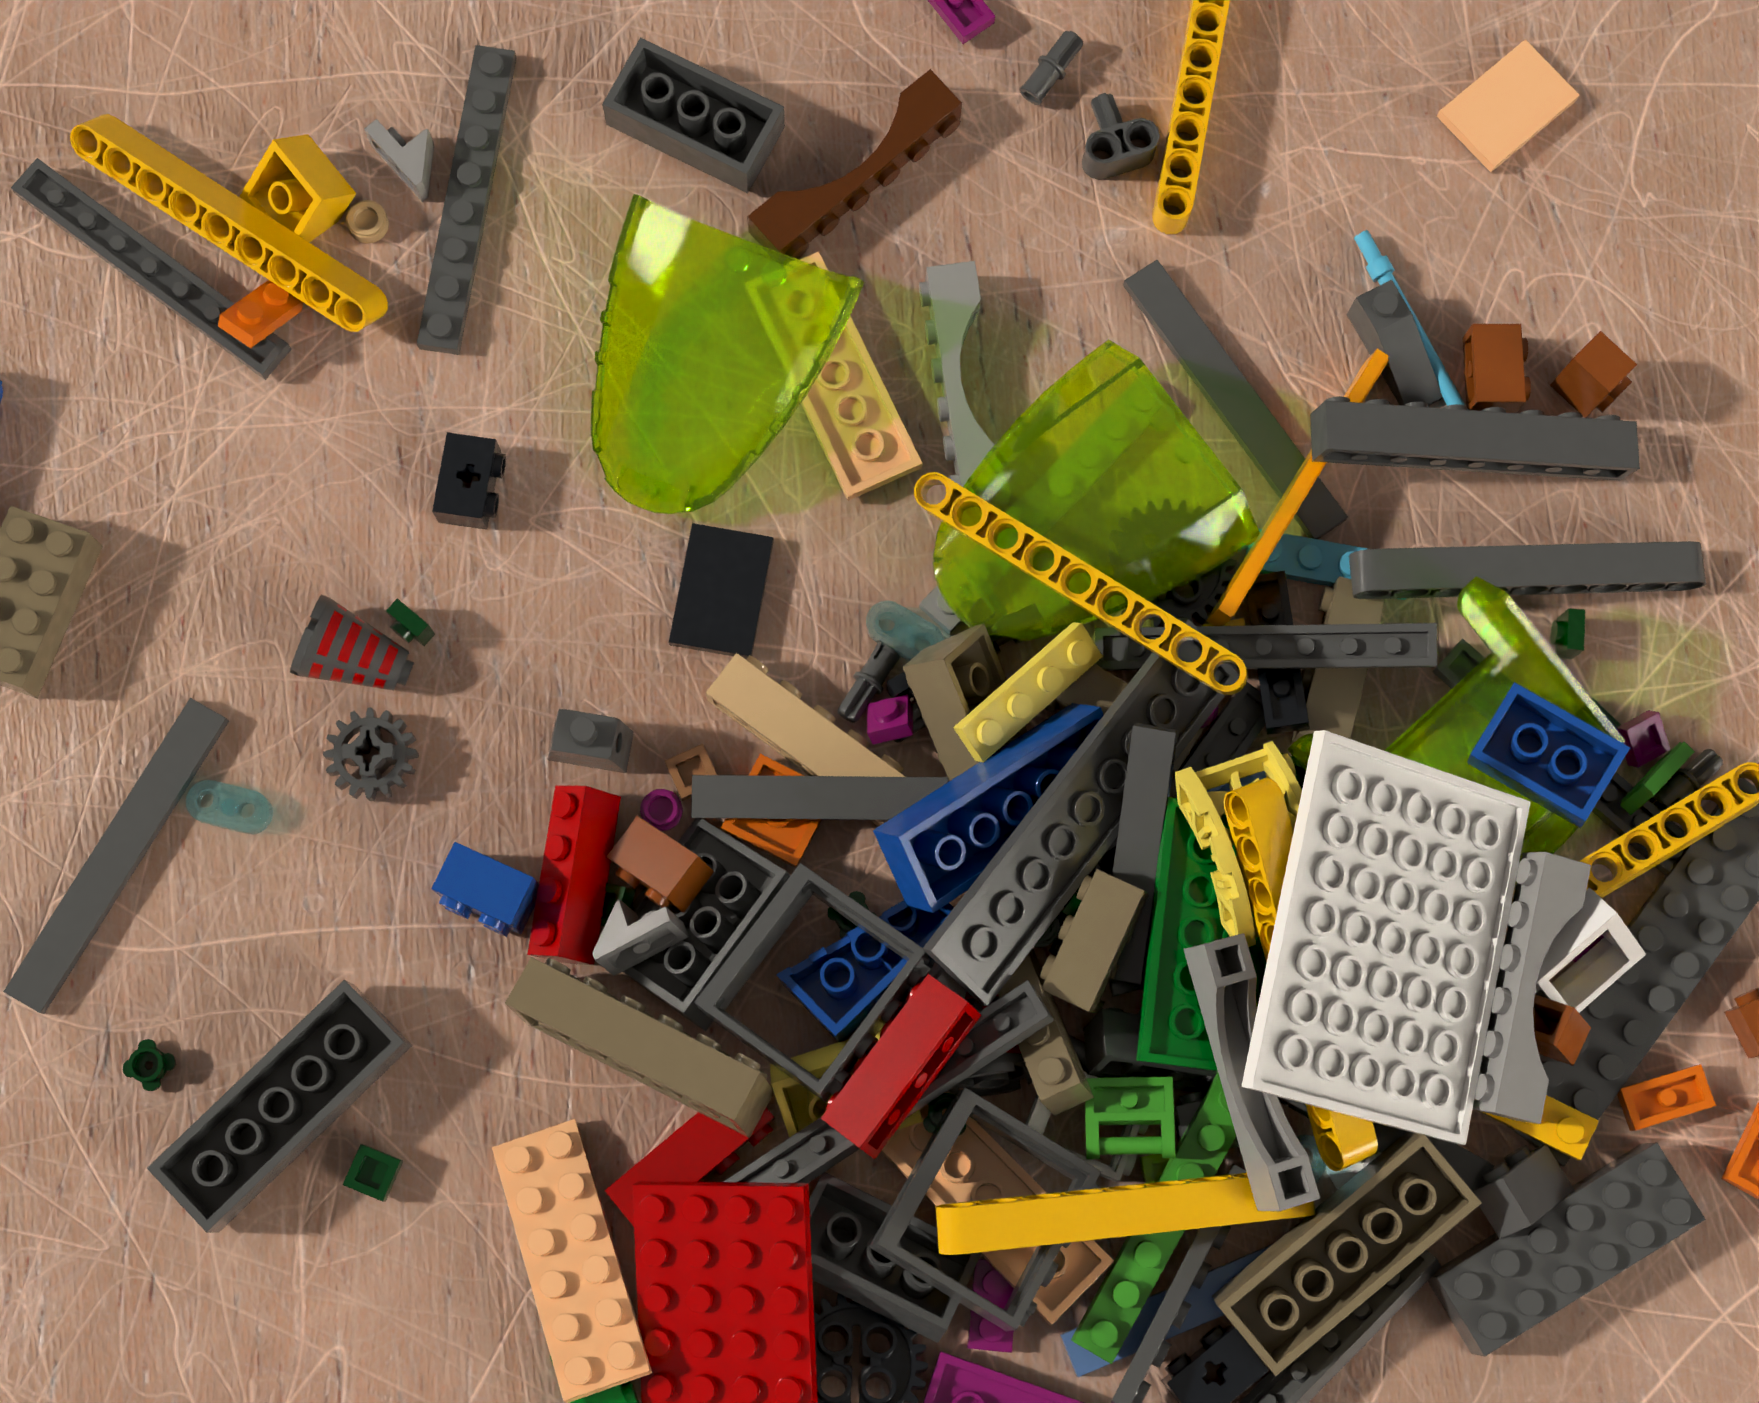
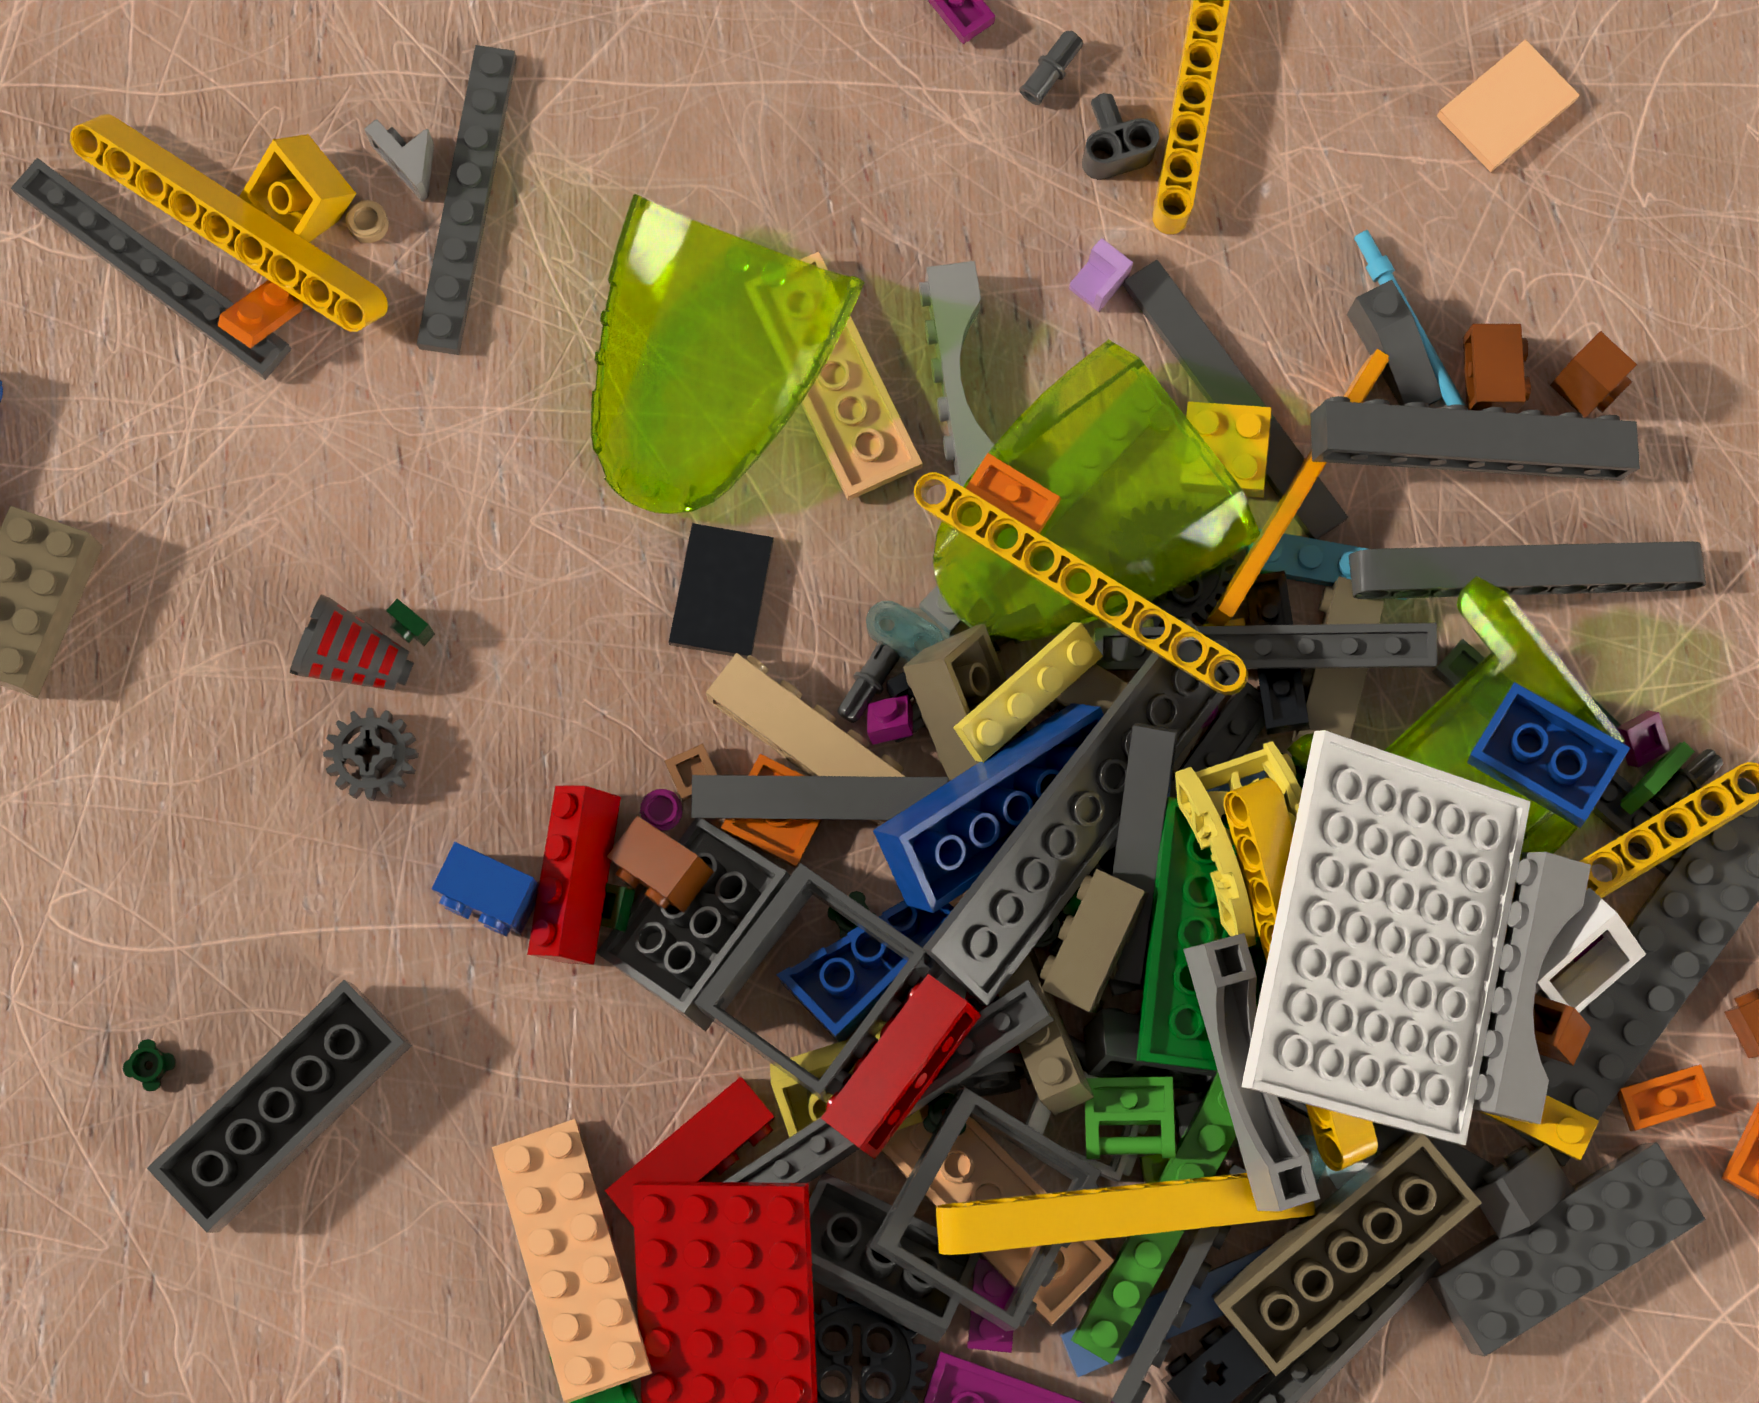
(116, 856): dark grey tile -> none
(228, 805): clear light blue plate -> none
(373, 1172): dark green plate -> none
(462, 459): black brick -> none
(590, 741): dark grey torso -> none
(630, 940): light grey slope -> none
(640, 1045): dark tan brick -> none
(694, 115): dark grey brick -> none
(797, 217): reddish brown arch -> none
(1013, 493): none -> orange plate
(1101, 275): none -> lavender panel
(1238, 438): none -> yellow brick
(1569, 633): dark green plate -> none

